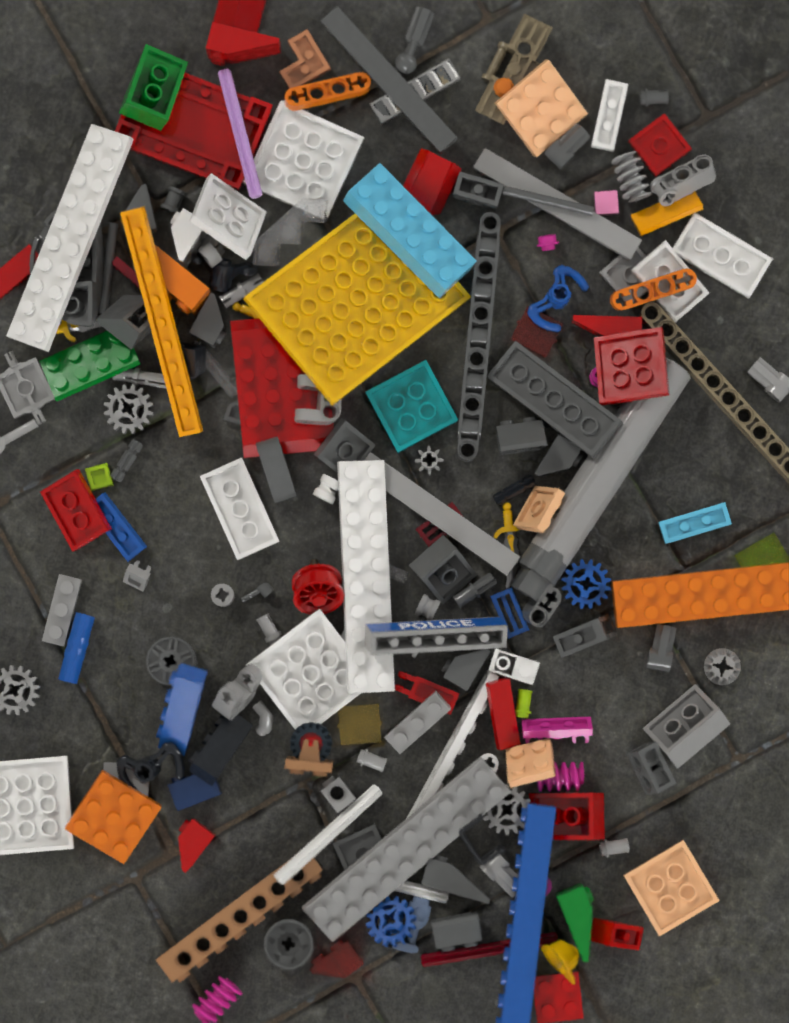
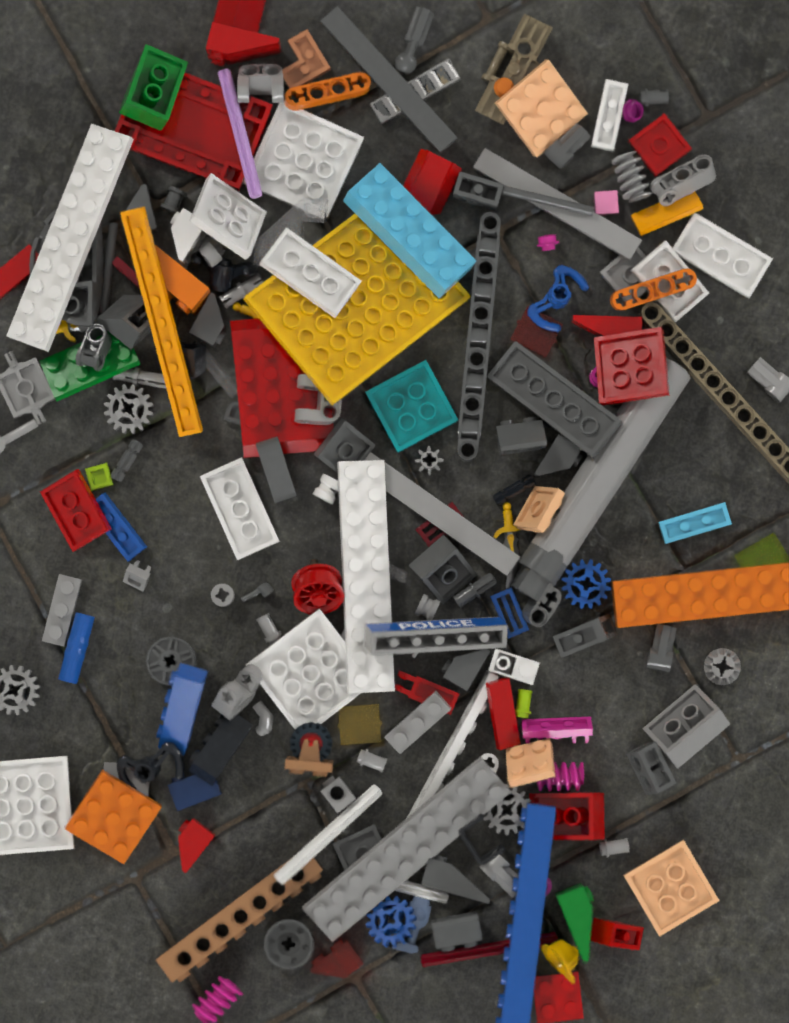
(93, 351): none -> dark grey piece
(260, 80): none -> light grey piece
(310, 272): none -> white tile
(632, 110): none -> magenta plate

